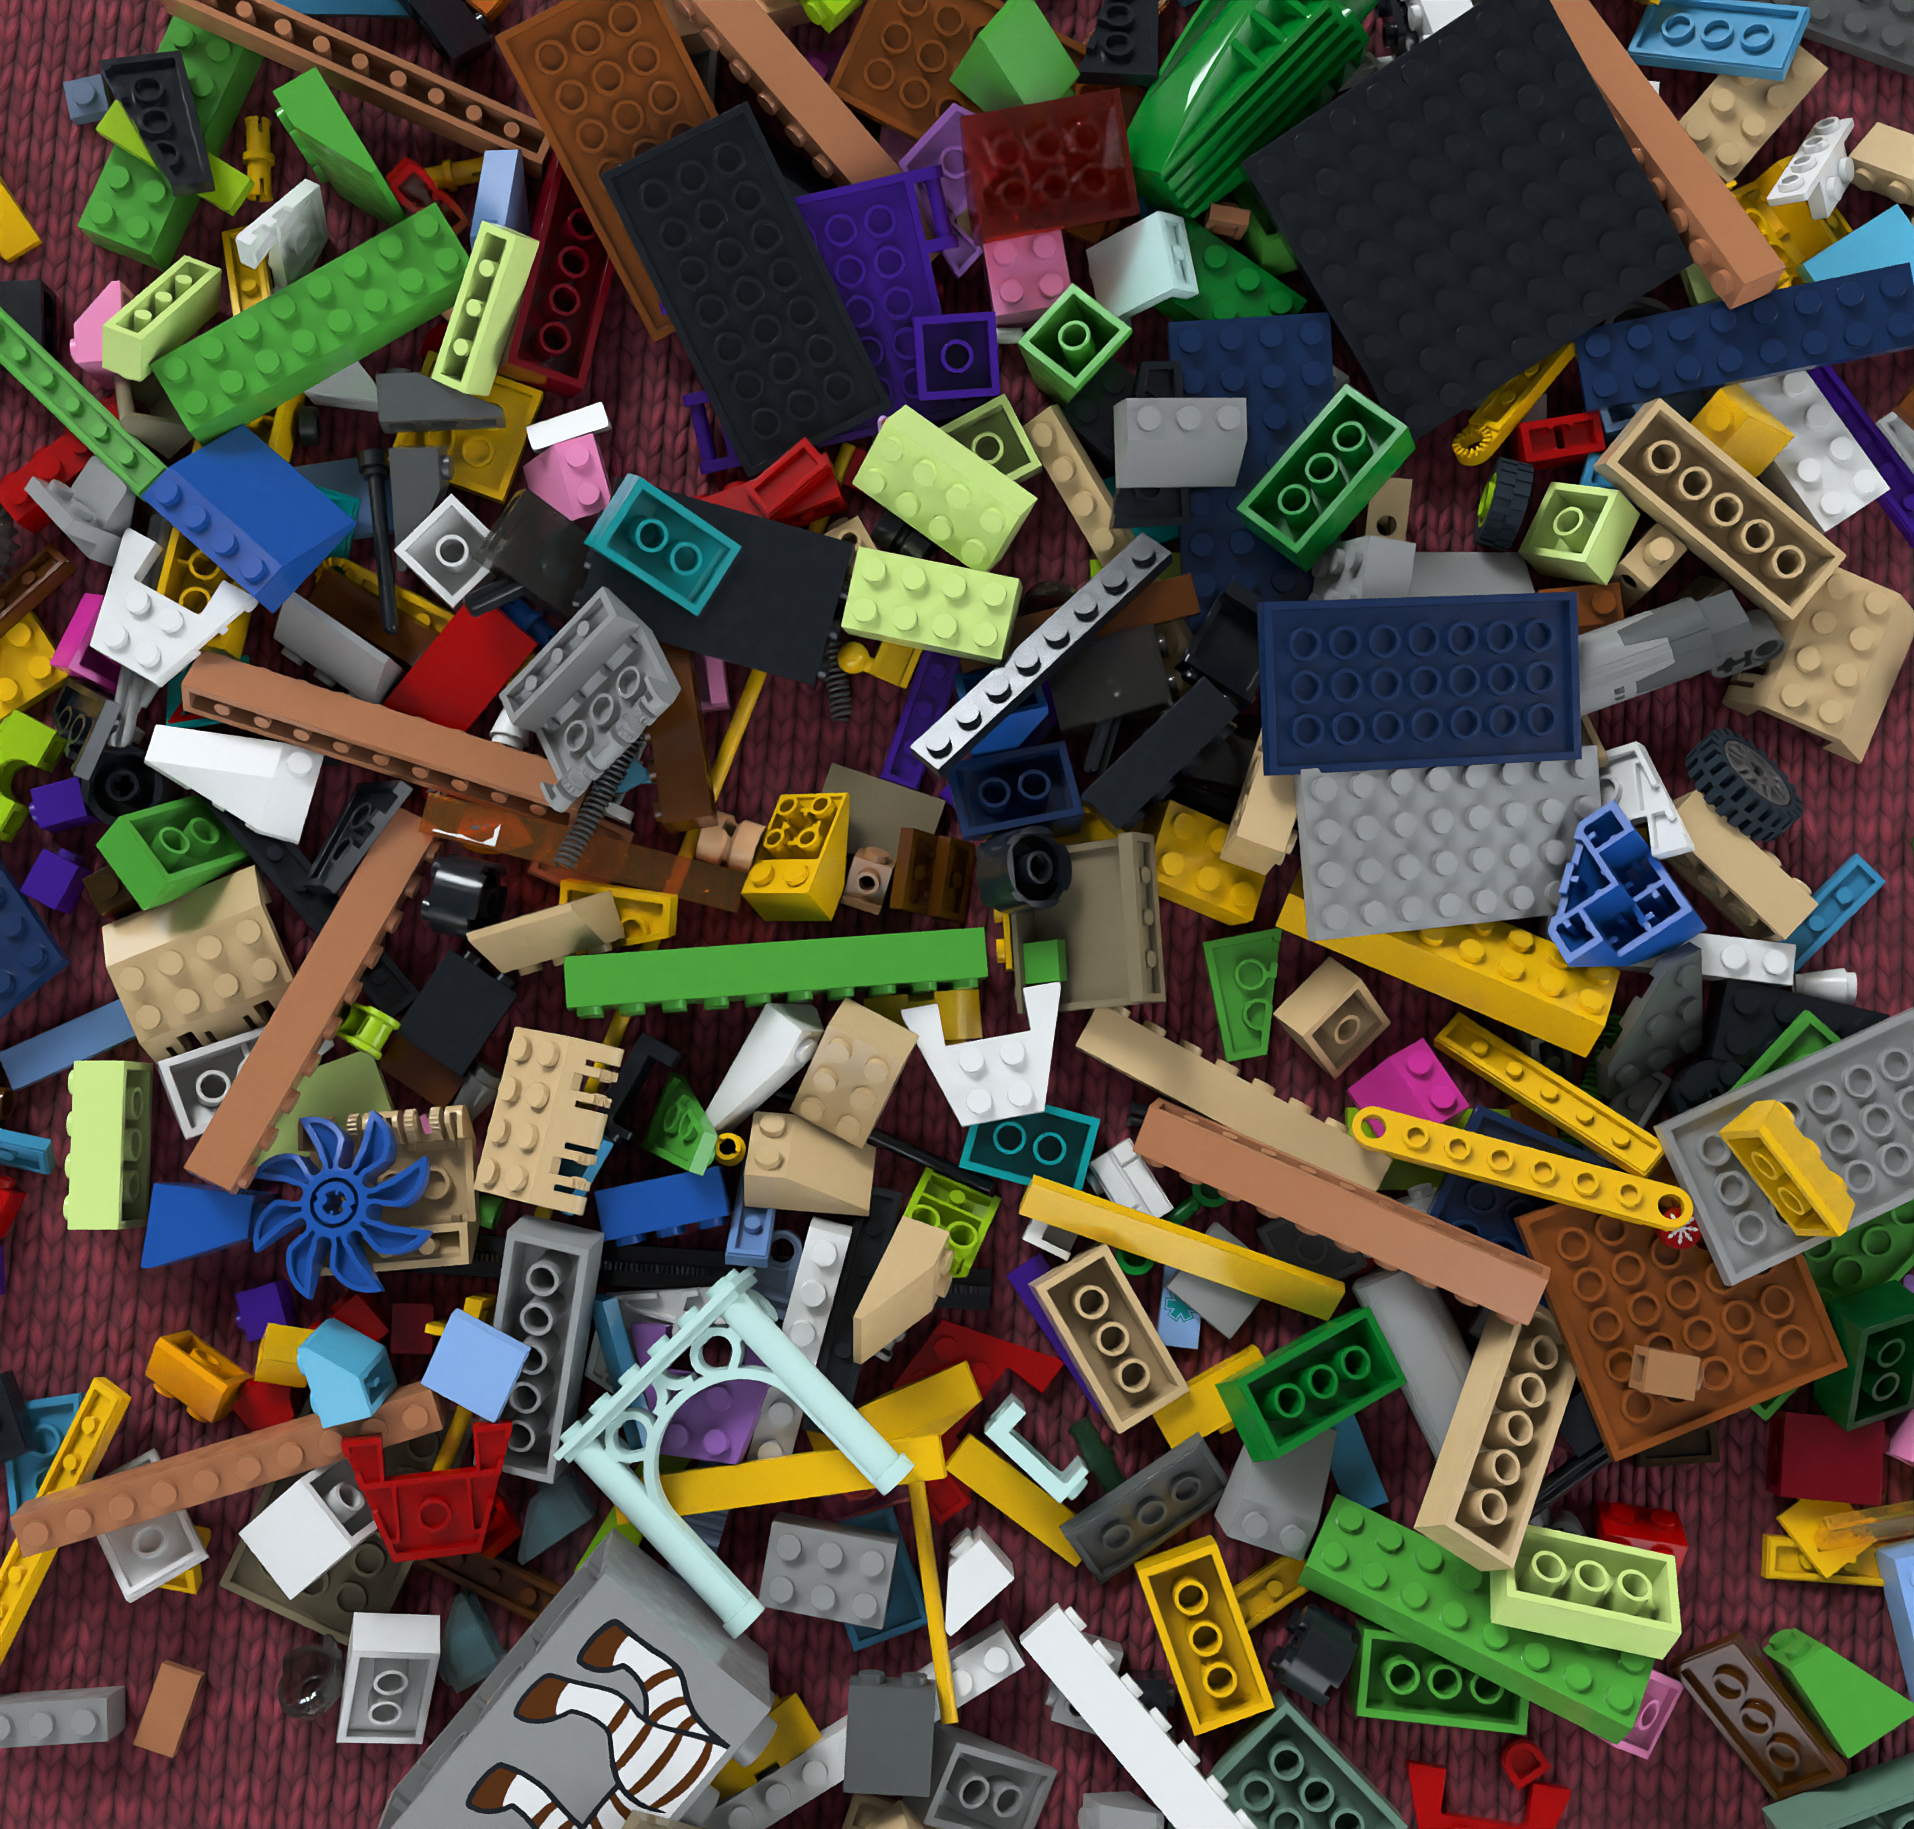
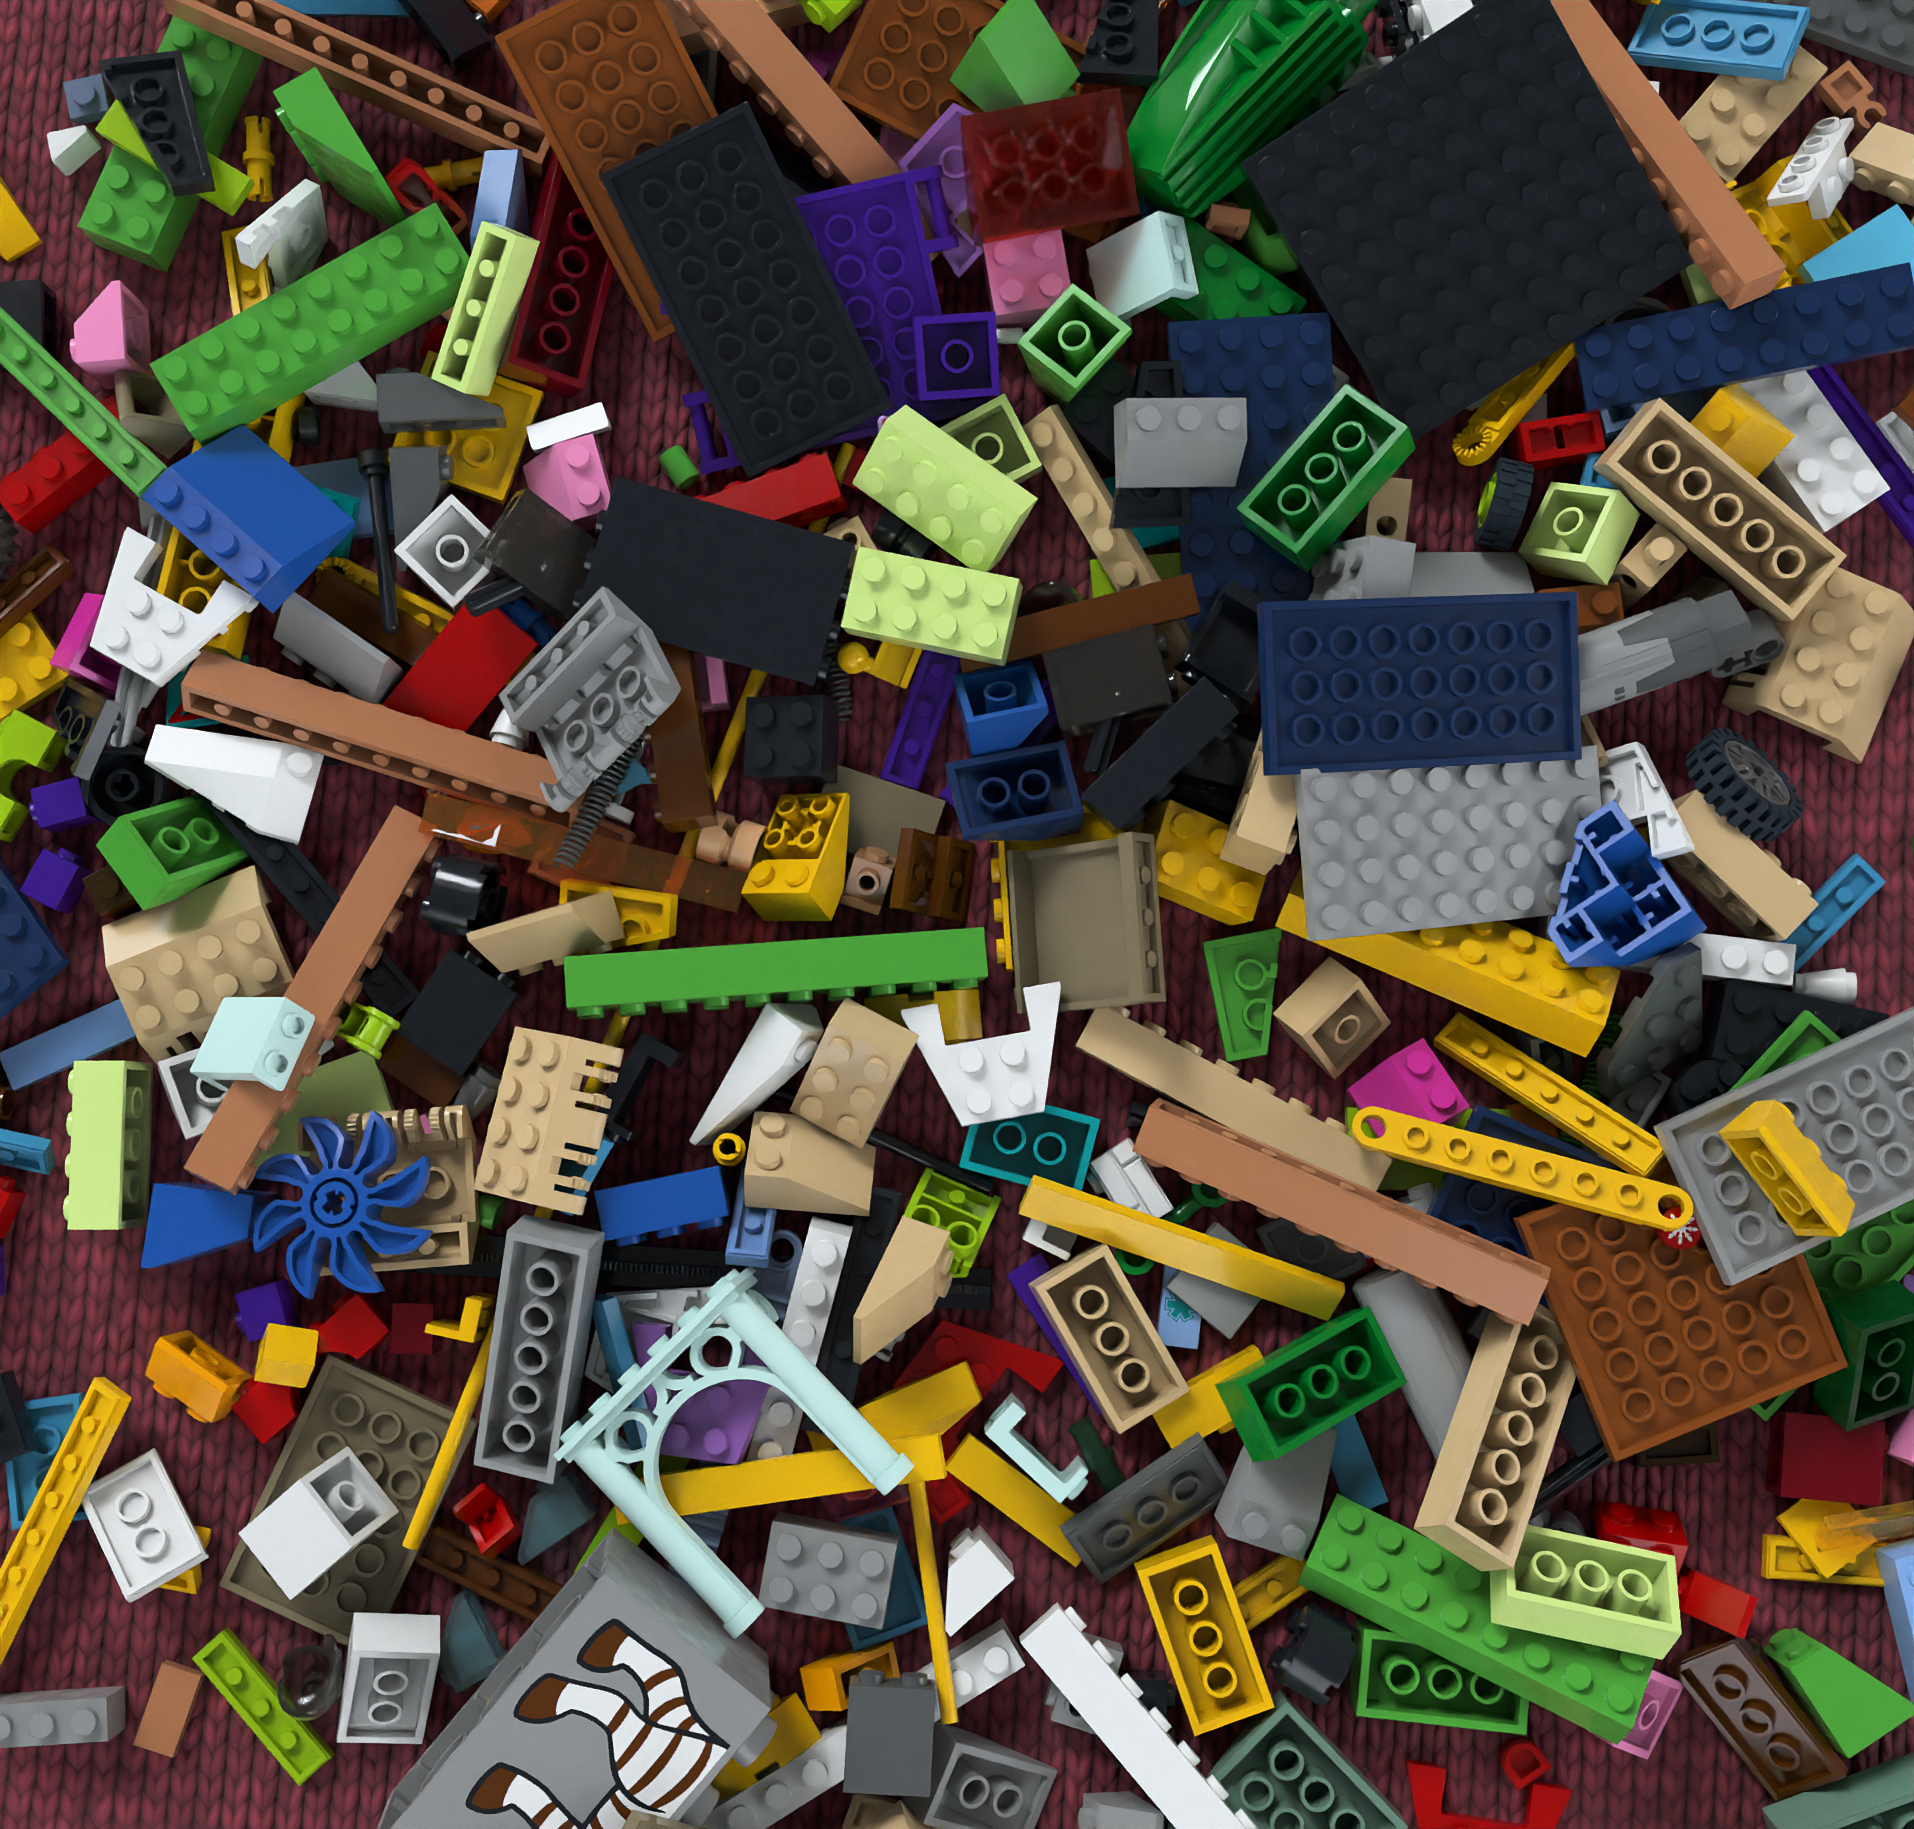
(72, 148): none -> white slope
(89, 512): light grey piece -> none
(161, 318): yellowish green brick -> none
(215, 1471): nougat brick -> none
(253, 1042): none -> light aqua panel
(256, 1700): none -> lime tile
(345, 1373): medium azure slope -> none
(354, 832): black wing -> none
(431, 1510): red wing -> none
(475, 1365): light blue tile -> none
(662, 543): teal slope -> none
(679, 467): none -> bright green hinge
(681, 1128): bright green wing -> none
(788, 479): red tile -> none
(791, 739): none -> black brick
(829, 1678): none -> light orange slope
(1022, 870): black brick -> none
(1041, 654): plate -> none
(1045, 962): bright green tile -> none
(1665, 1372): medium nougat brick -> none
(1715, 1601): none -> red slope
(1847, 92): none -> nougat plate

